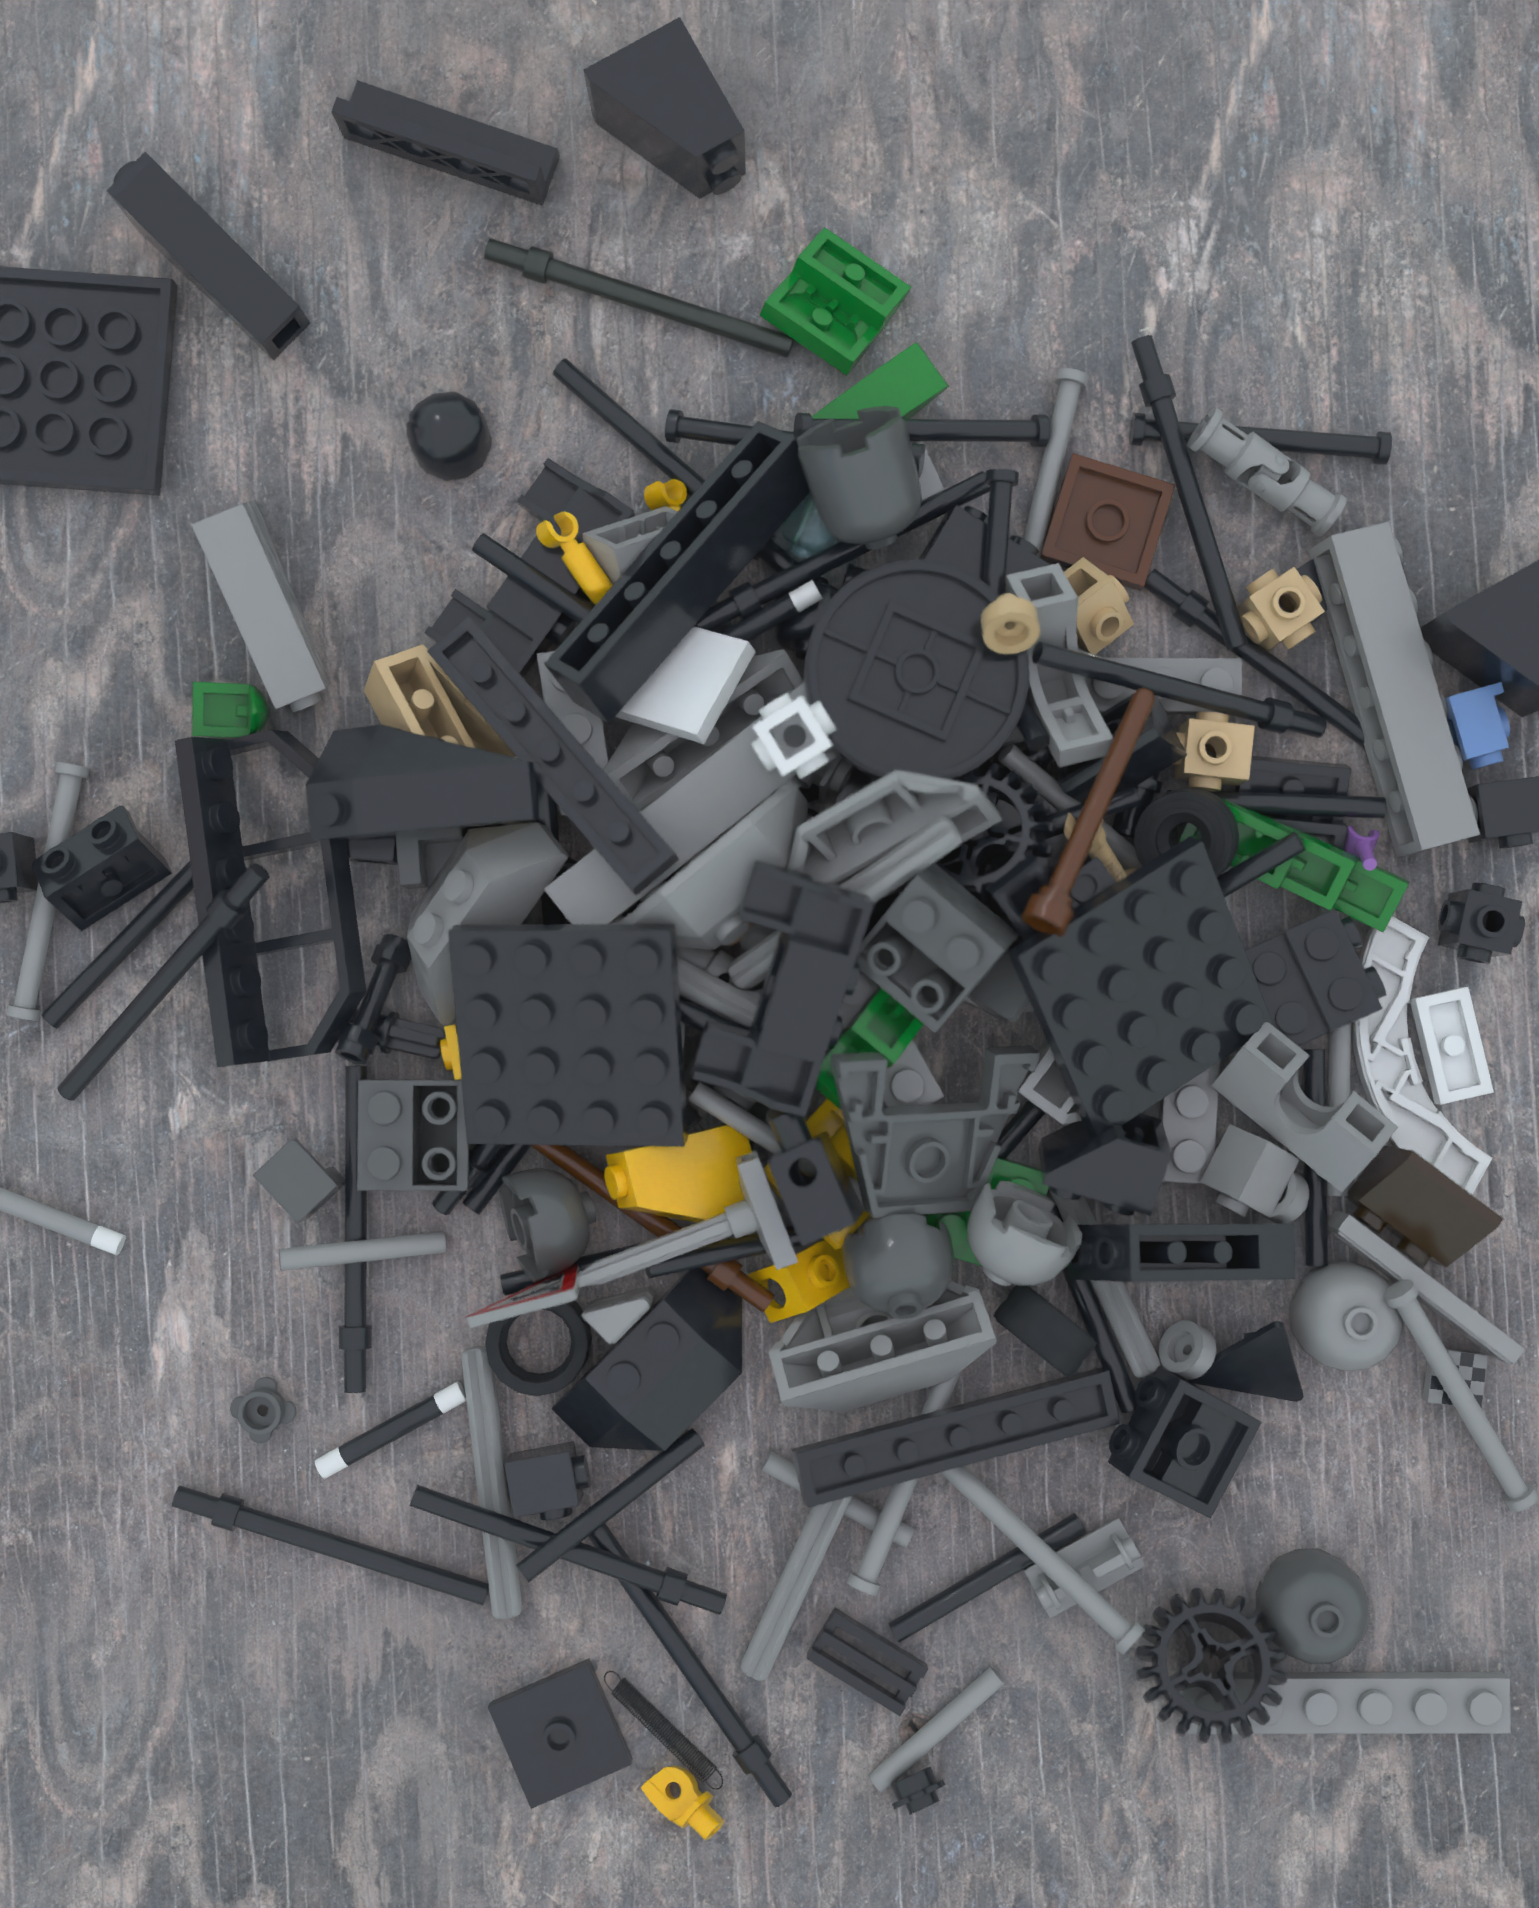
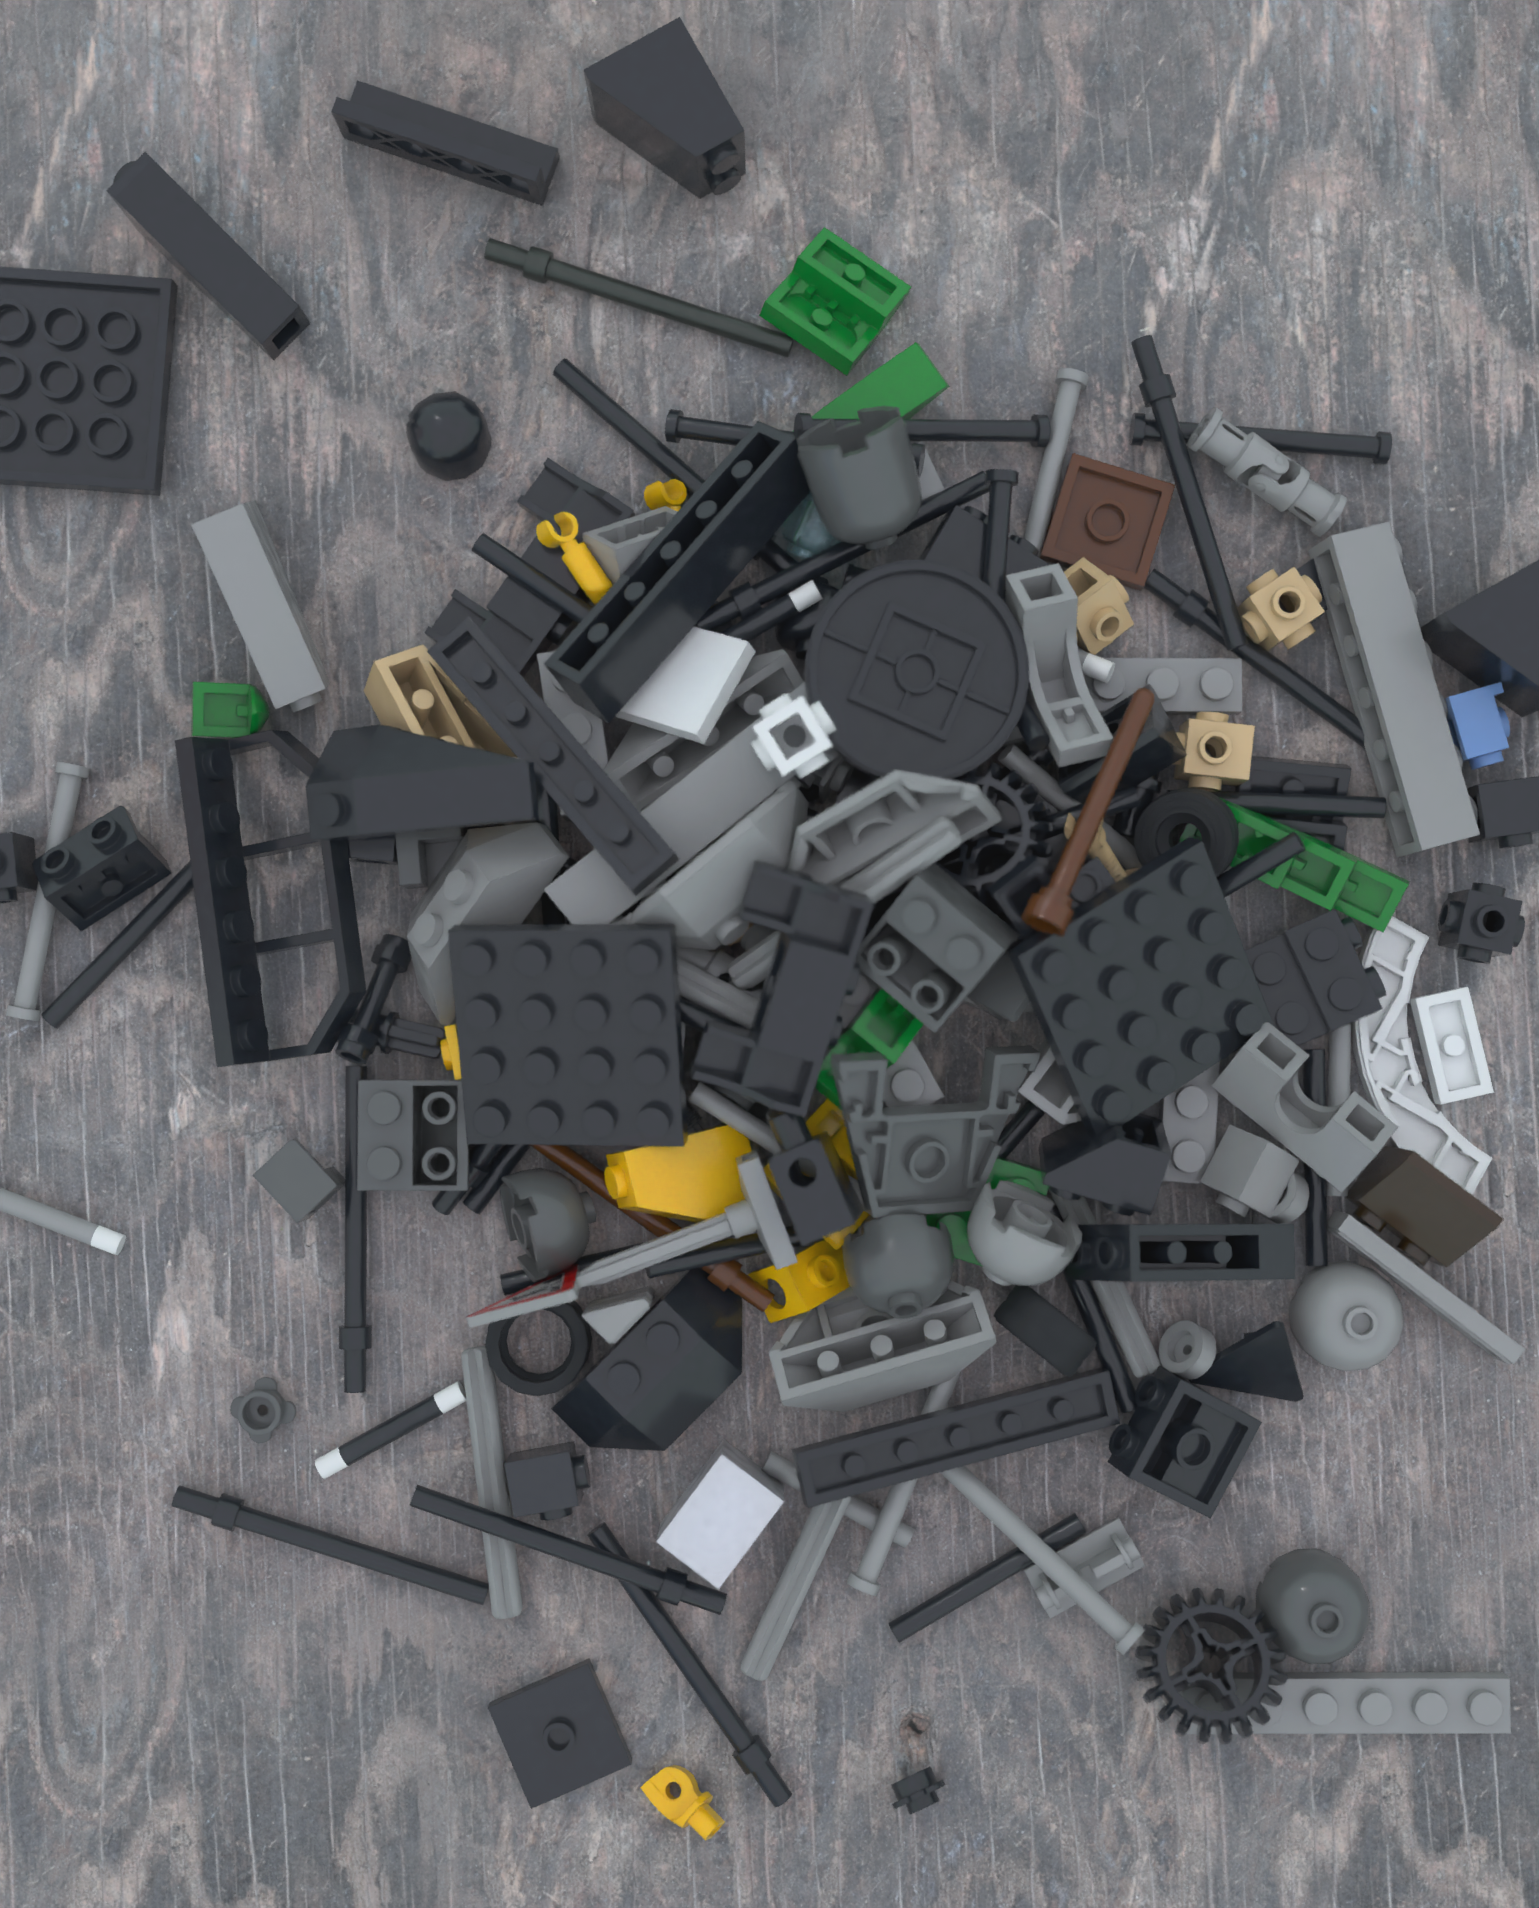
(222, 913): black bar -> none
(362, 1250): light grey bar -> none
(609, 1505): black bar -> none
(636, 1707): black piece -> none
(720, 1514): none -> flat silver piece
(905, 1686): black tile -> none
(936, 1729): light grey bar -> none
(1010, 624): tan tile -> none
(1269, 714): black bar -> none
(1362, 847): medium lavender hand -> none
(1473, 1370): light grey tile -> none
(1518, 1494): light grey bar -> none

